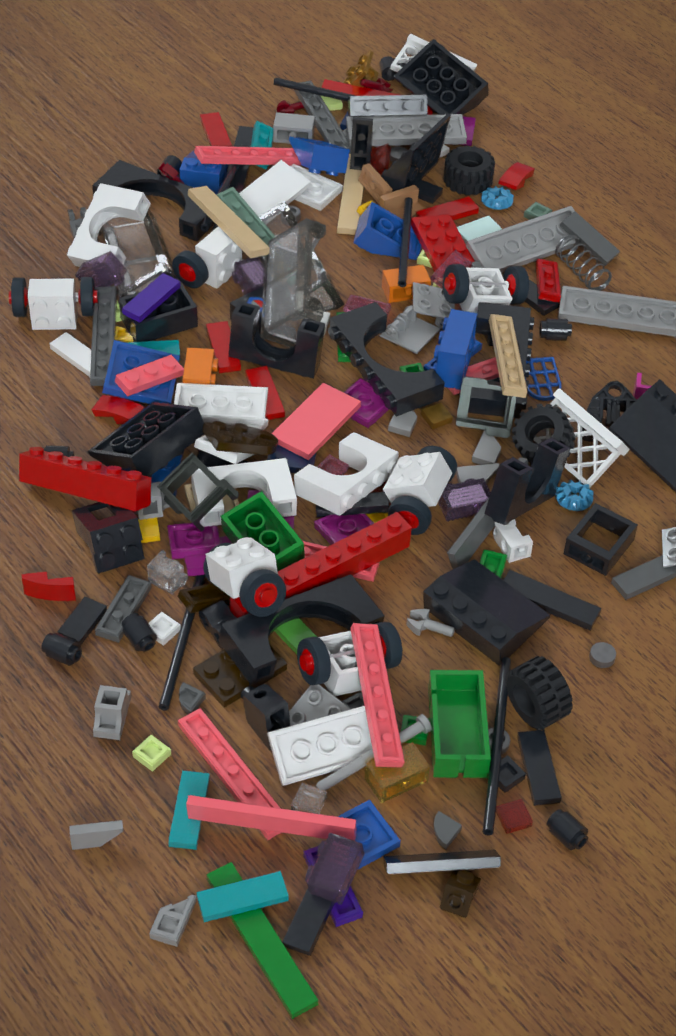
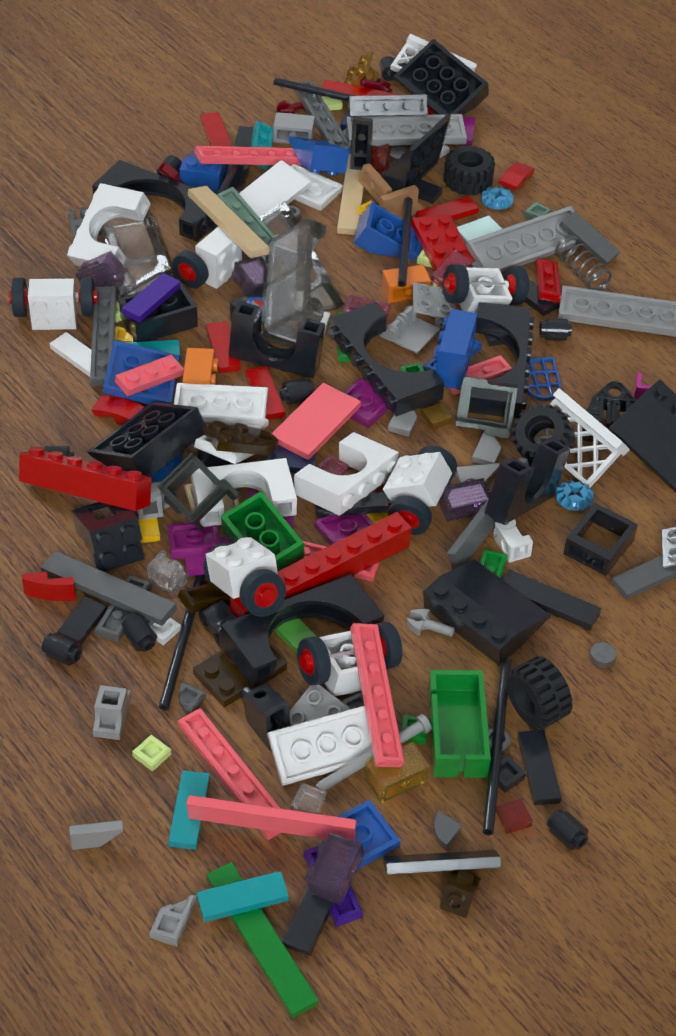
(110, 588): none -> dark grey tile
(296, 391): none -> black brick
(507, 356): tan tile -> none

